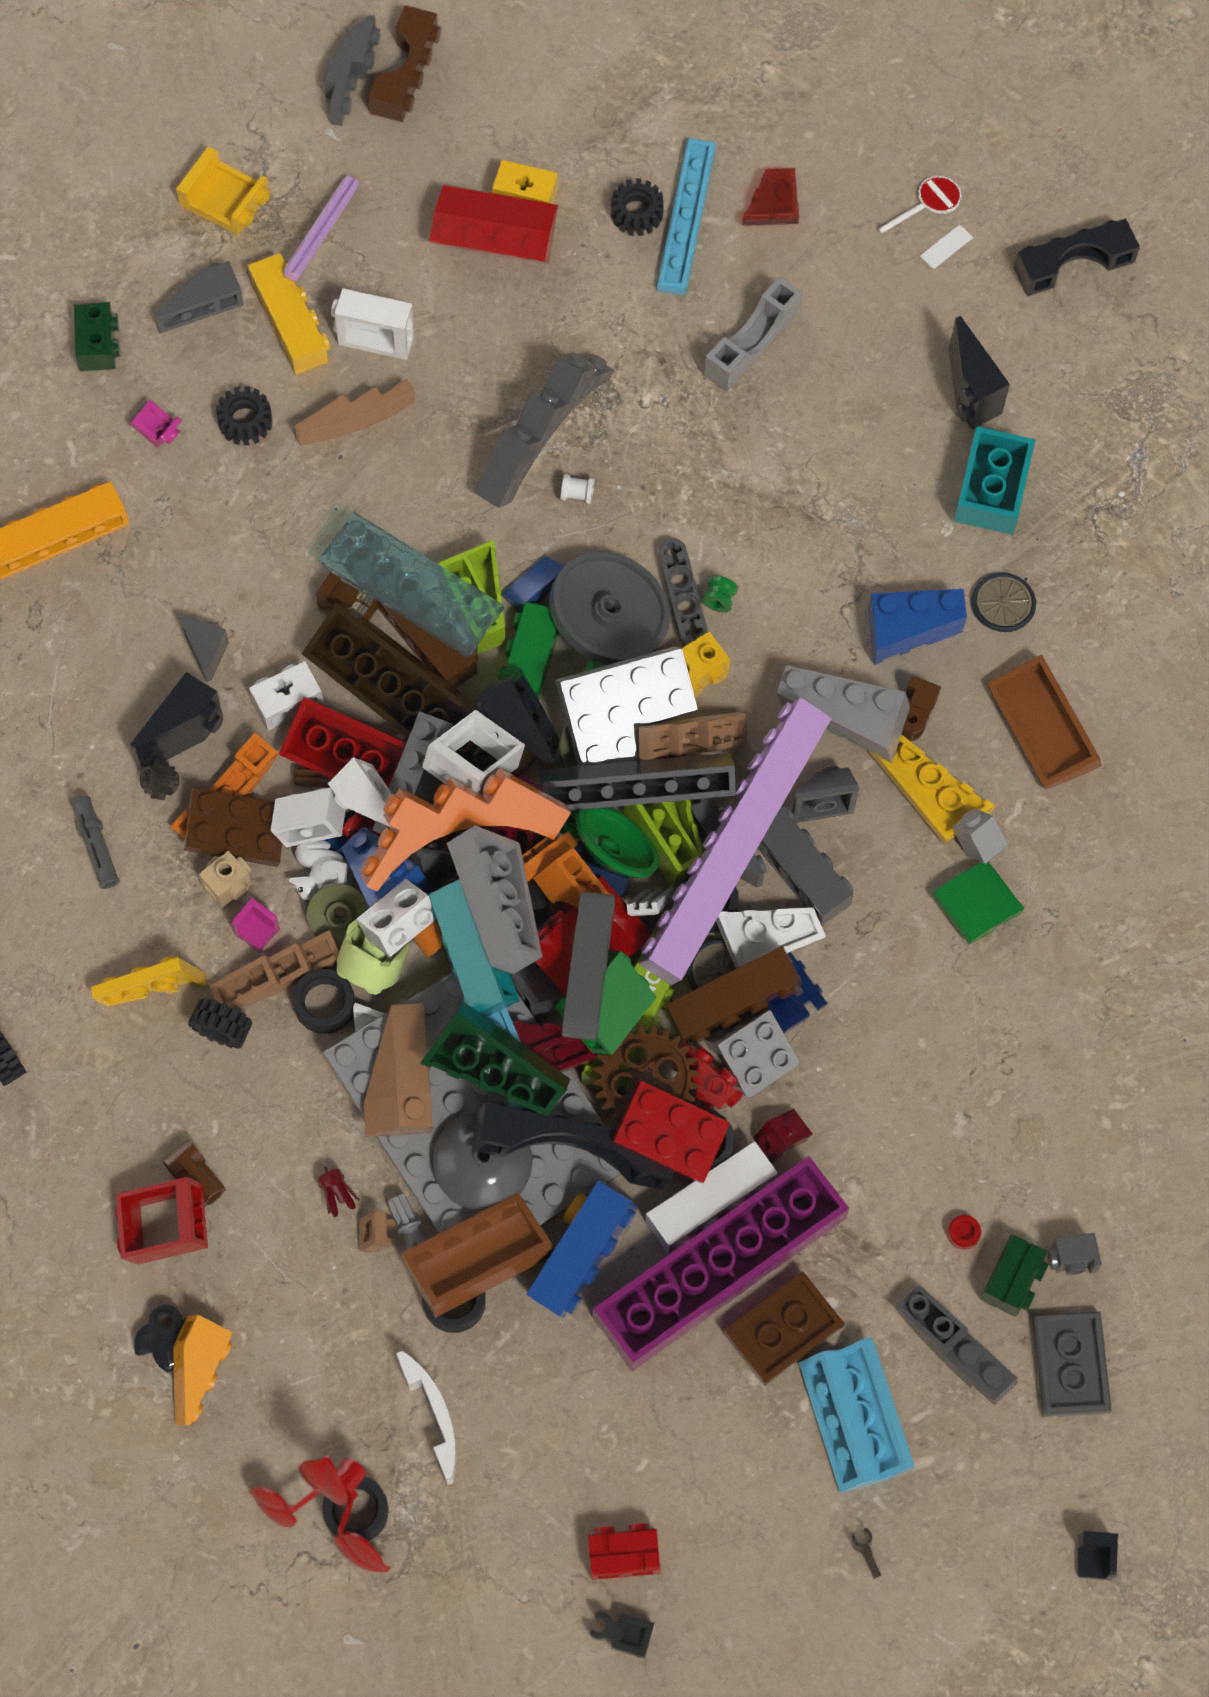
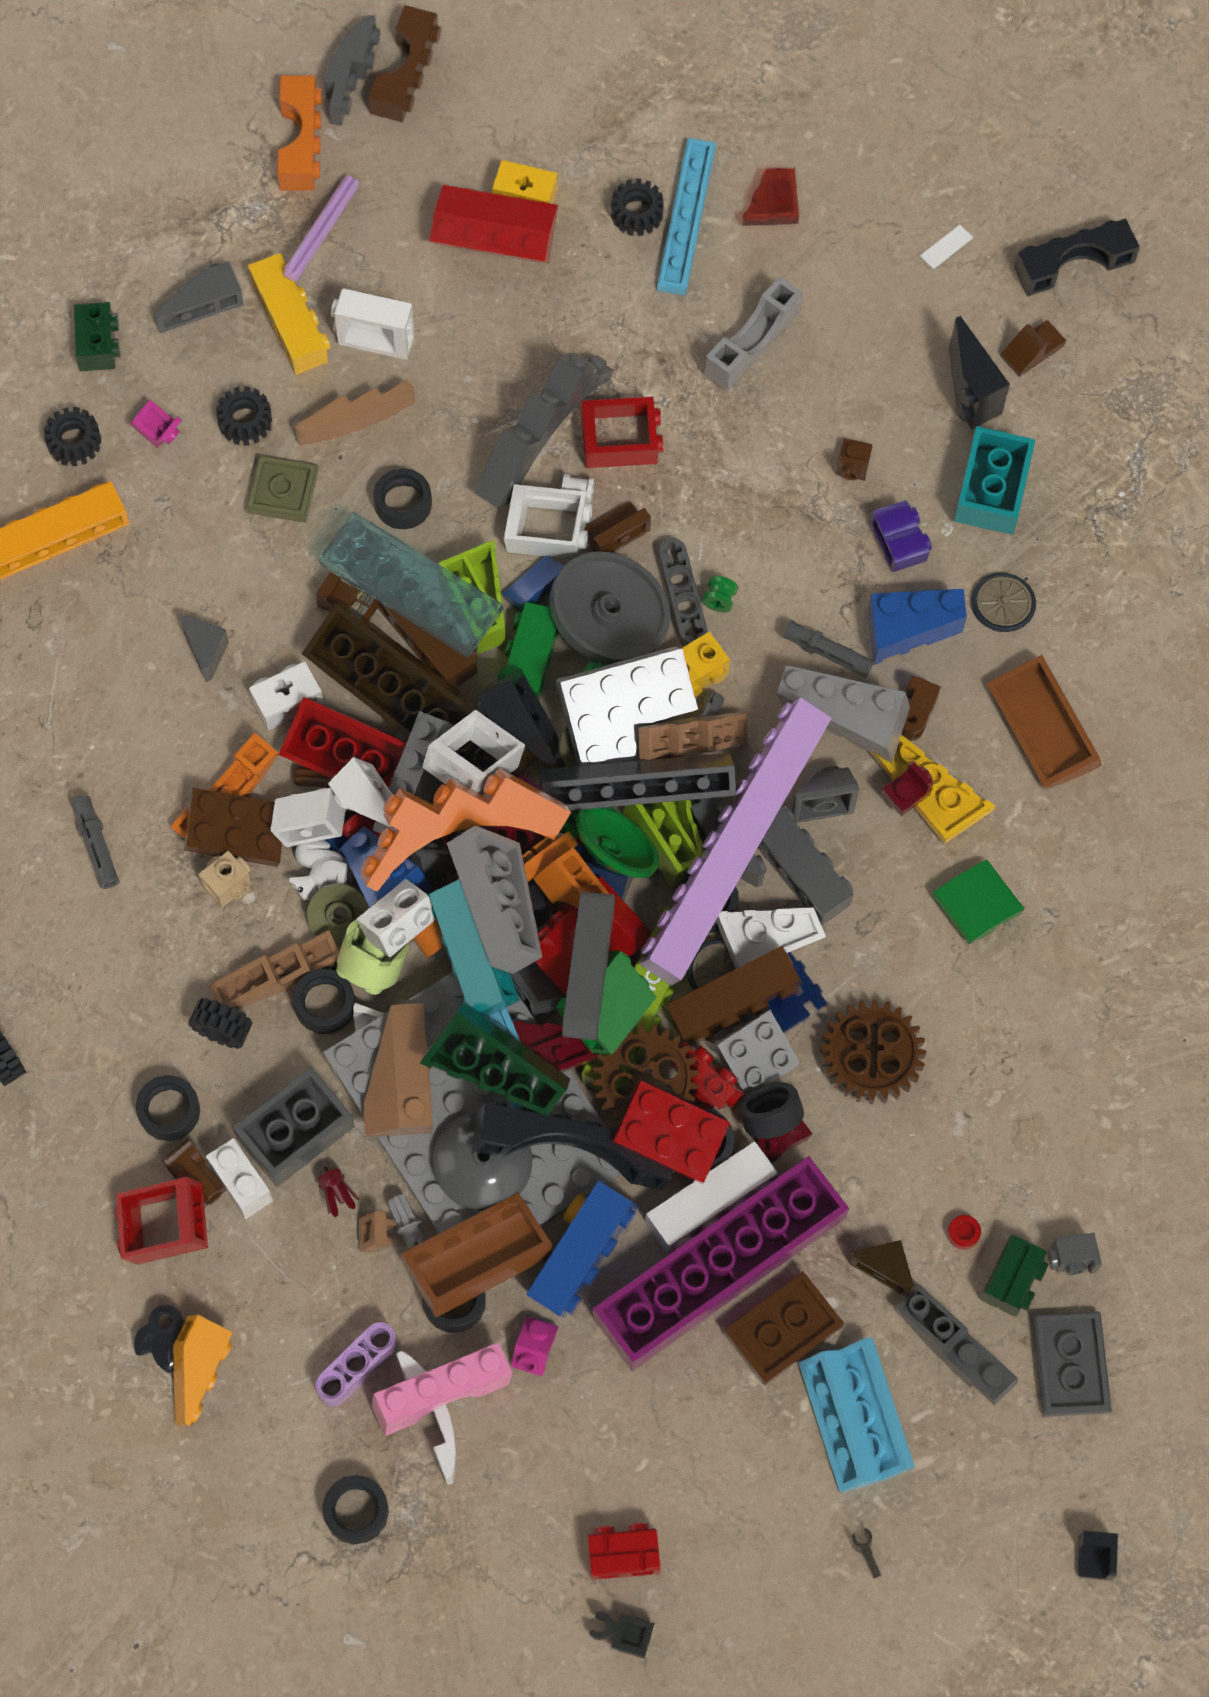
(67, 422): none -> black tyre
(158, 978): yellow wing -> none
(159, 779): clear smoke gear -> none
(161, 1084): none -> black tyre
(179, 722): black slope -> none
(222, 193): yellow panel -> none
(239, 1178): none -> white brick
(255, 925): dark pink panel -> none
(282, 489): none -> olive tile
(294, 1127): none -> dark grey brick
(298, 160): none -> orange arch
(340, 1488): red plant -> none
(360, 1348): none -> lavender beam
(399, 478): none -> black tyre
(416, 1397): none -> bright pink arch
(534, 1346): none -> dark pink bracket
(546, 498): none -> white window
(618, 528): none -> reddish brown panel
(620, 454): none -> red window
(650, 902): white tile -> none
(711, 706): none -> dark grey pin
(775, 1122): none -> black tyre
(833, 651): none -> dark grey pin
(853, 459): none -> reddish brown bracket
(886, 1265): none -> dark brown slope
(900, 536): none -> dark purple brick
(902, 1053): none -> reddish brown gear
(909, 788): none -> dark red bracket
(936, 195): piece -> none
(979, 835): light grey brick -> none
(1032, 347): none -> reddish brown slope

